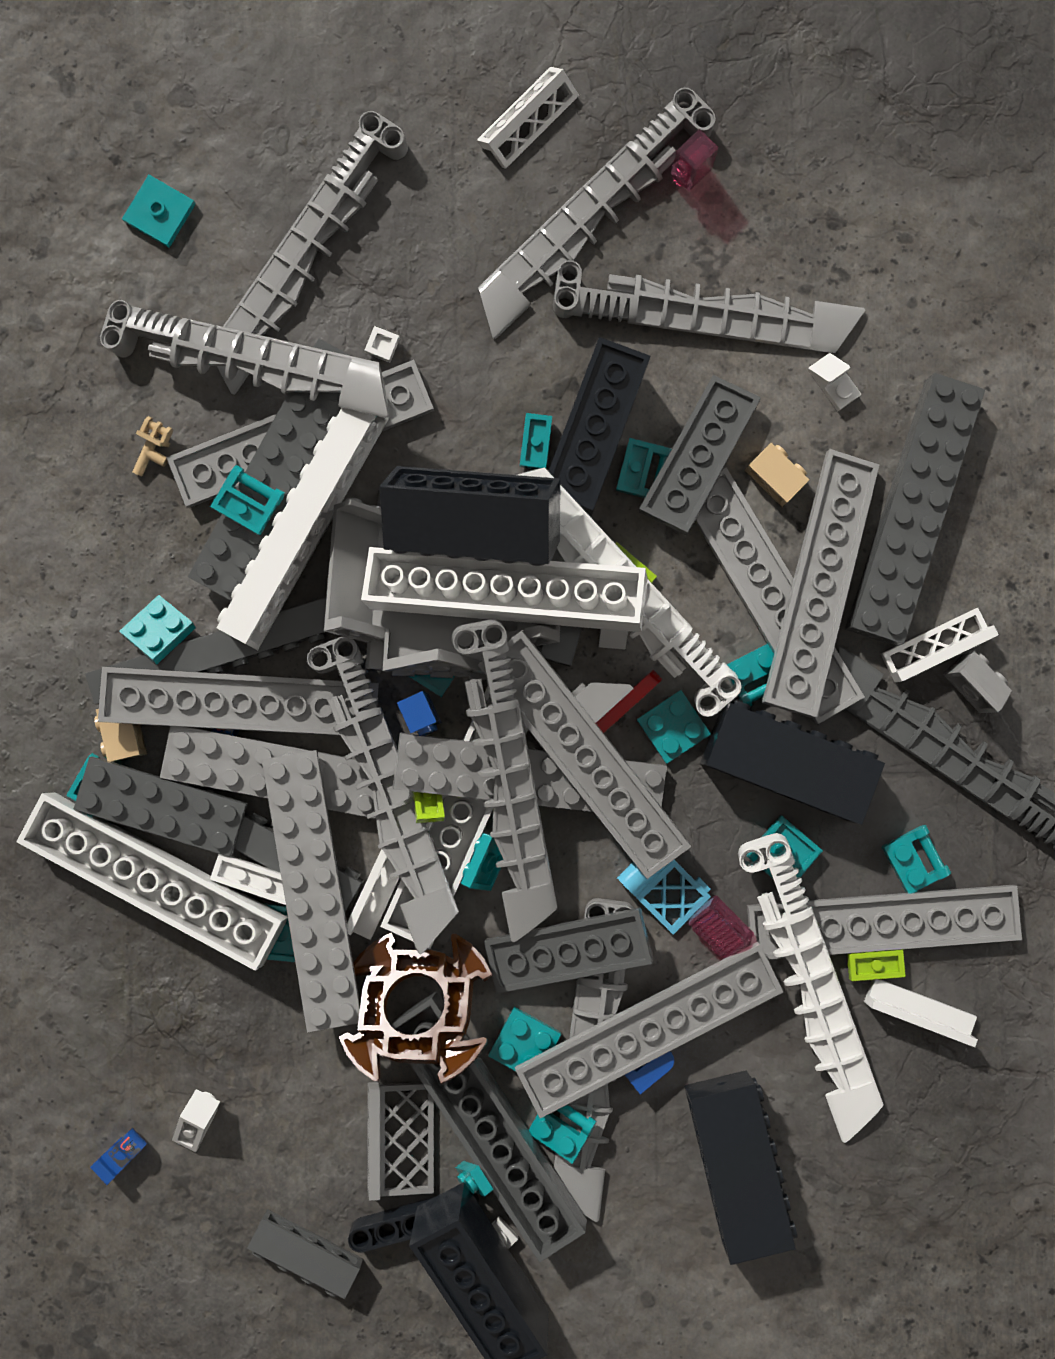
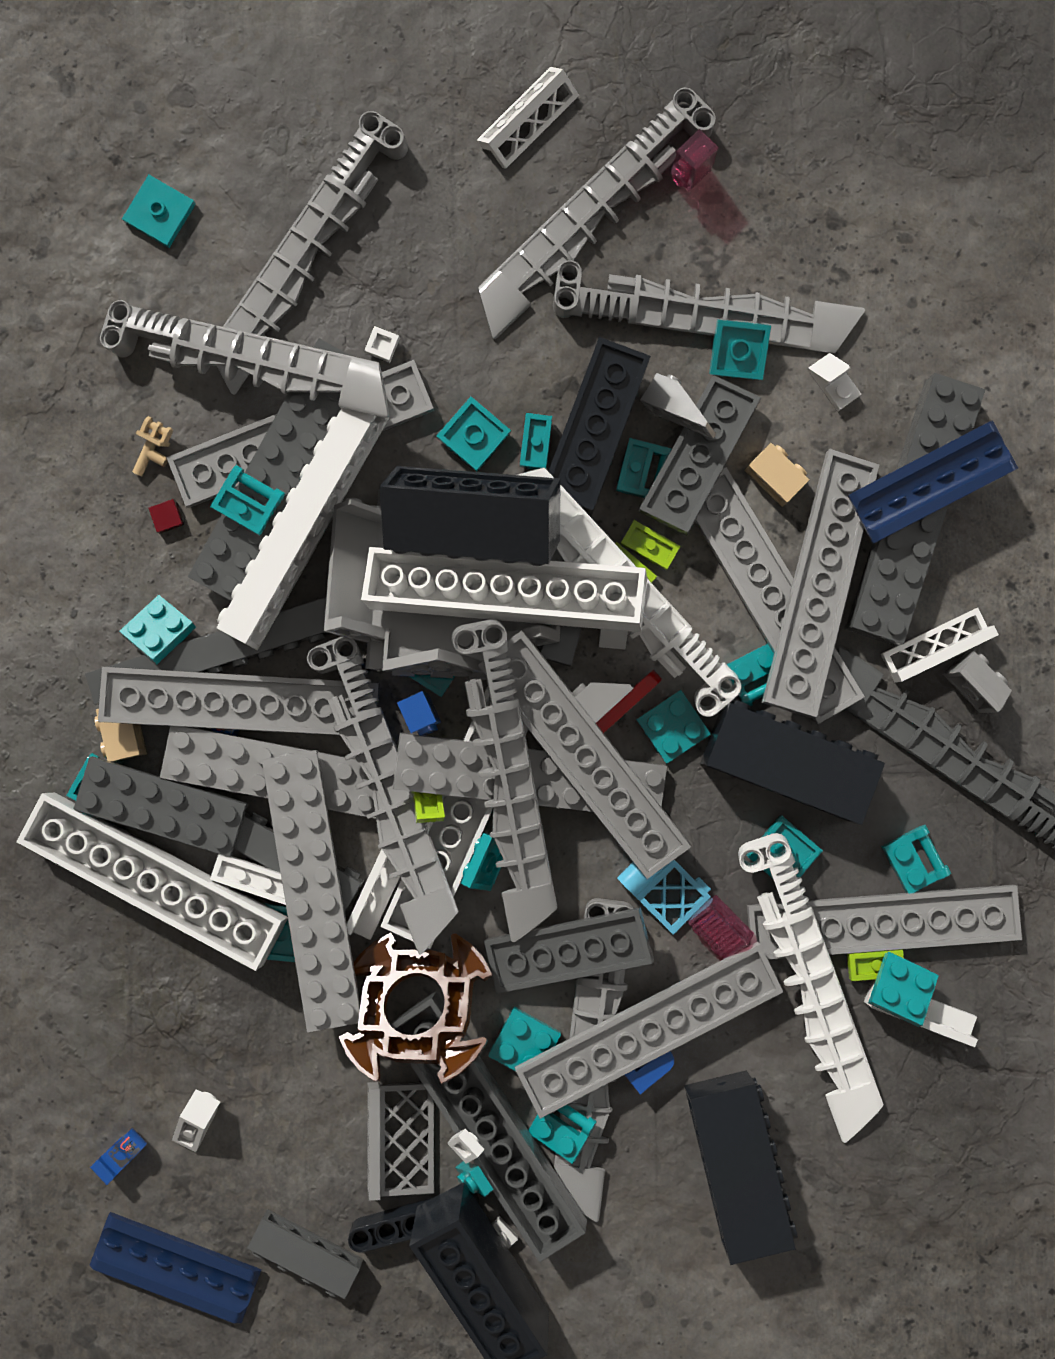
(166, 516): none -> dark red tile
(175, 1268): none -> dark blue plate
(466, 1145): none -> white plate
(473, 434): none -> teal plate
(650, 545): none -> lime plate
(670, 401): none -> light grey slope
(740, 349): none -> teal plate
(903, 989): none -> teal plate
(932, 481): none -> dark blue plate

